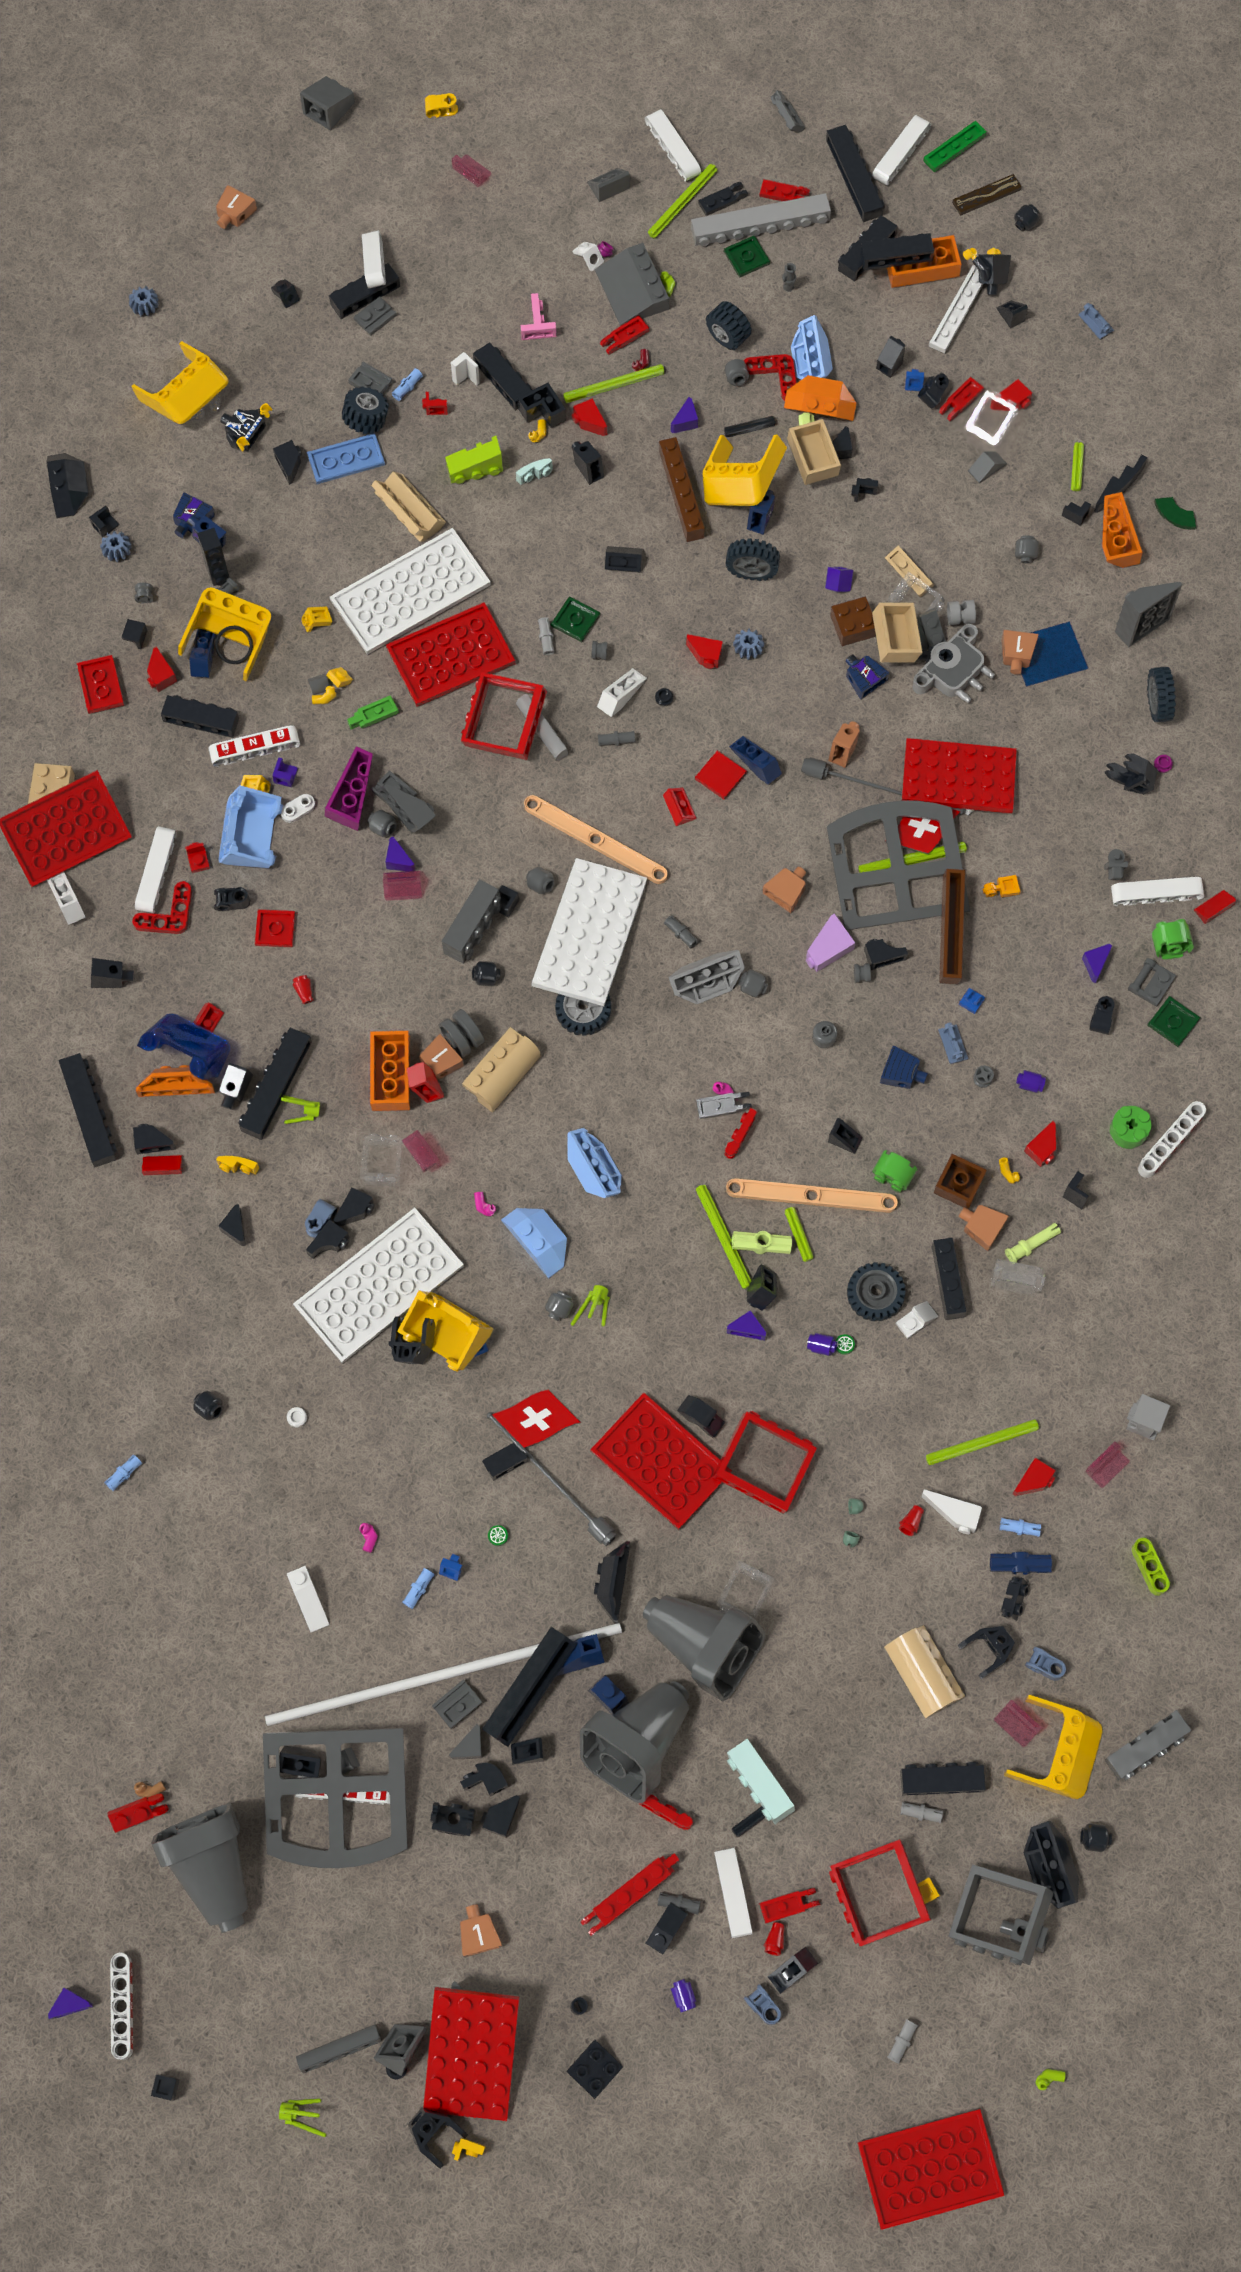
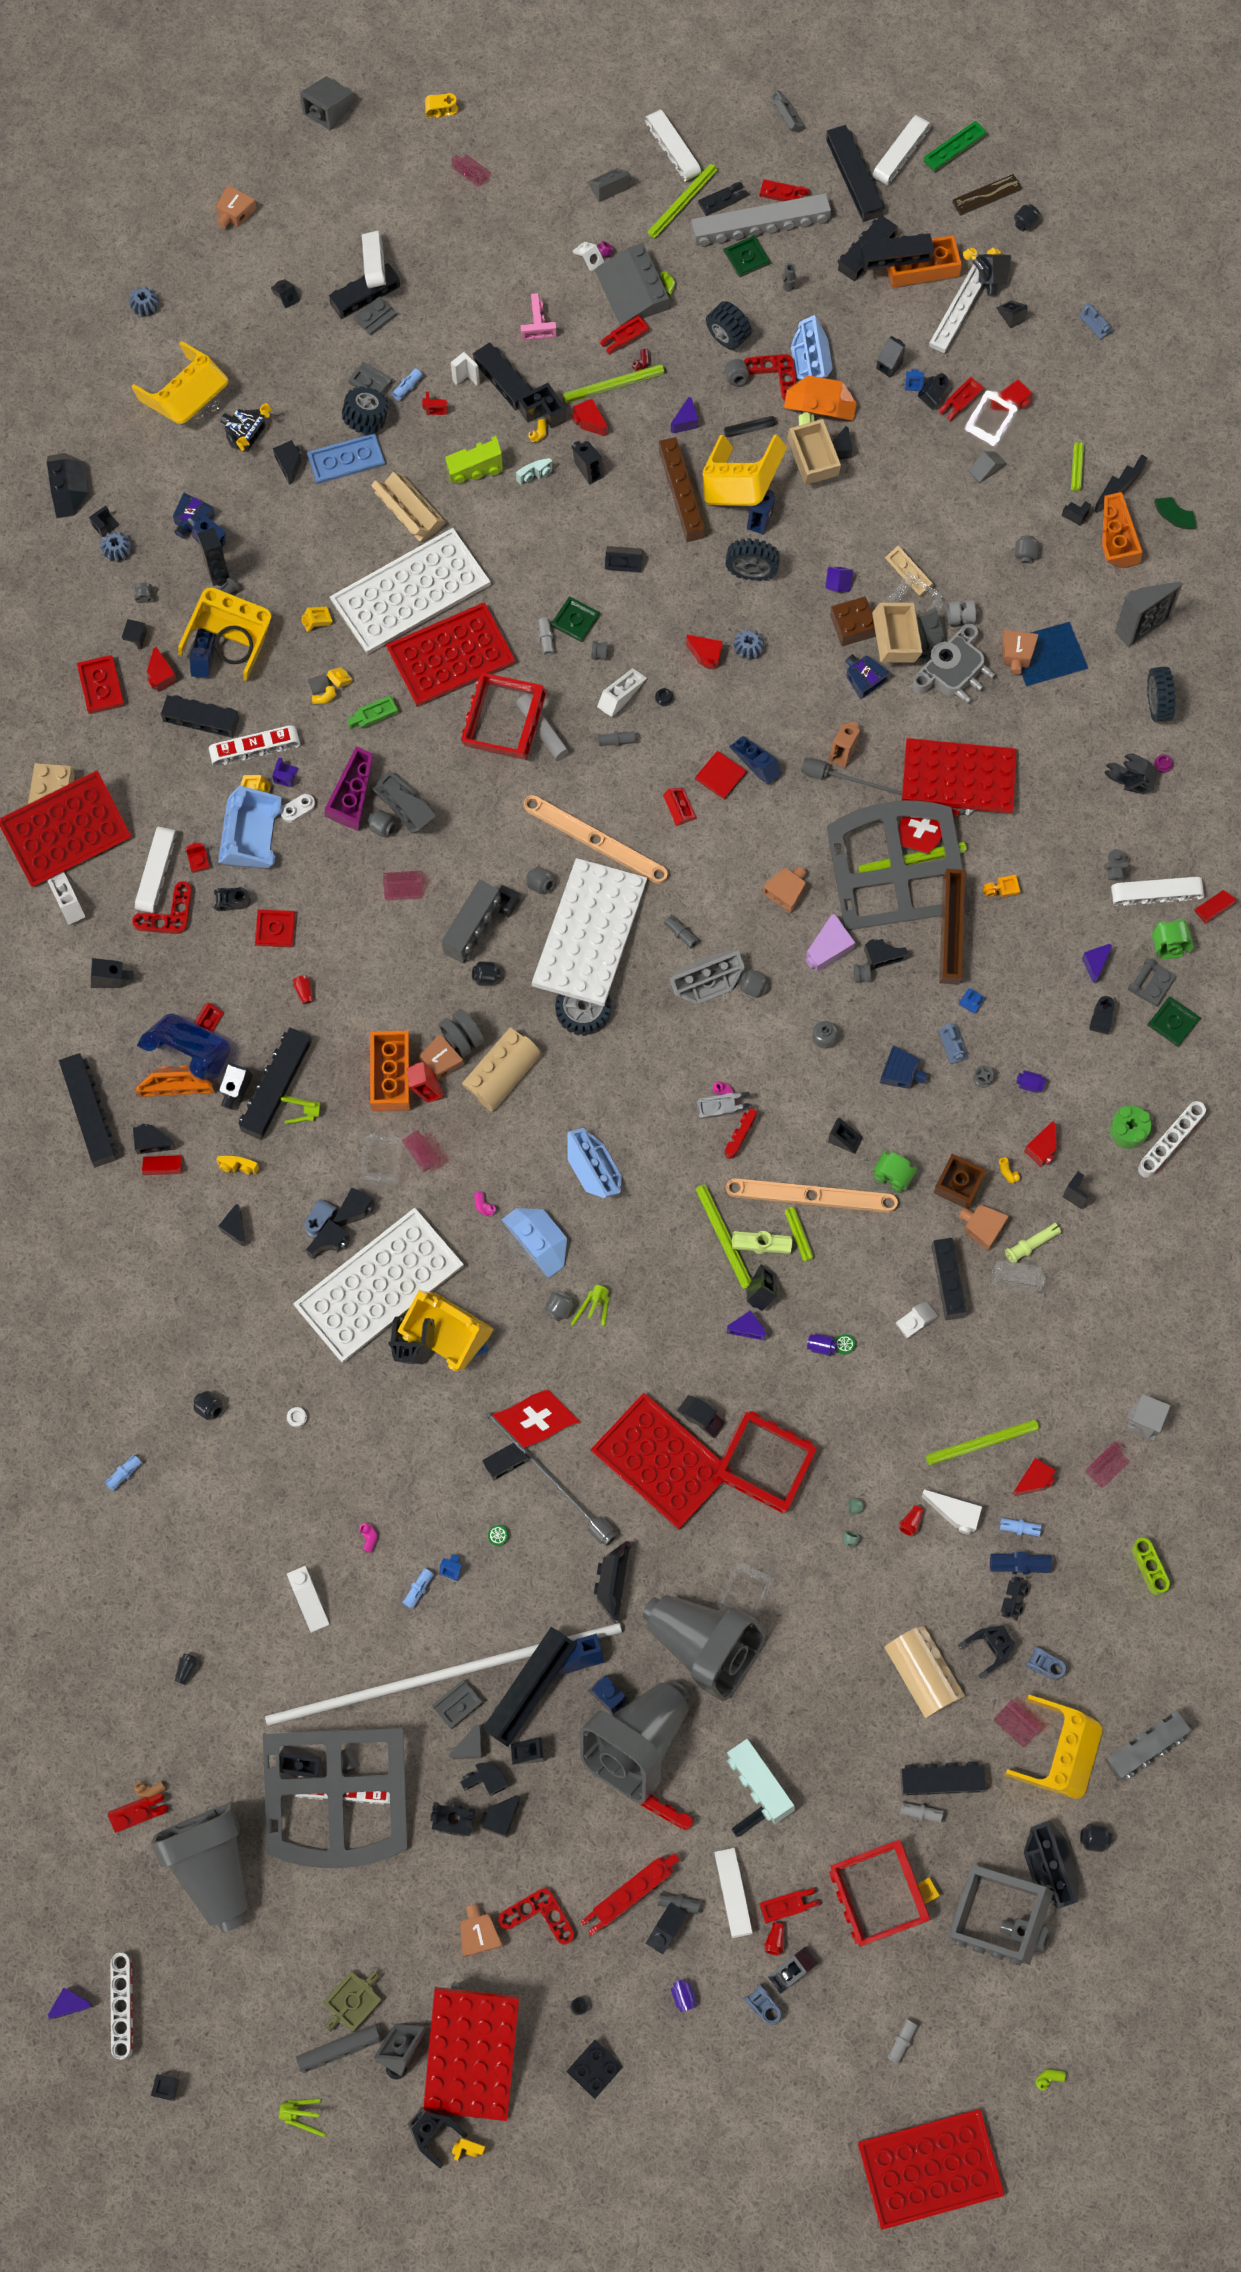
(186, 1667): none -> black cone
(352, 2001): none -> olive plate
(397, 858): dark purple slope -> none
(545, 1909): none -> red beam
(864, 486): black bracket -> none
(870, 1305): wheel -> none

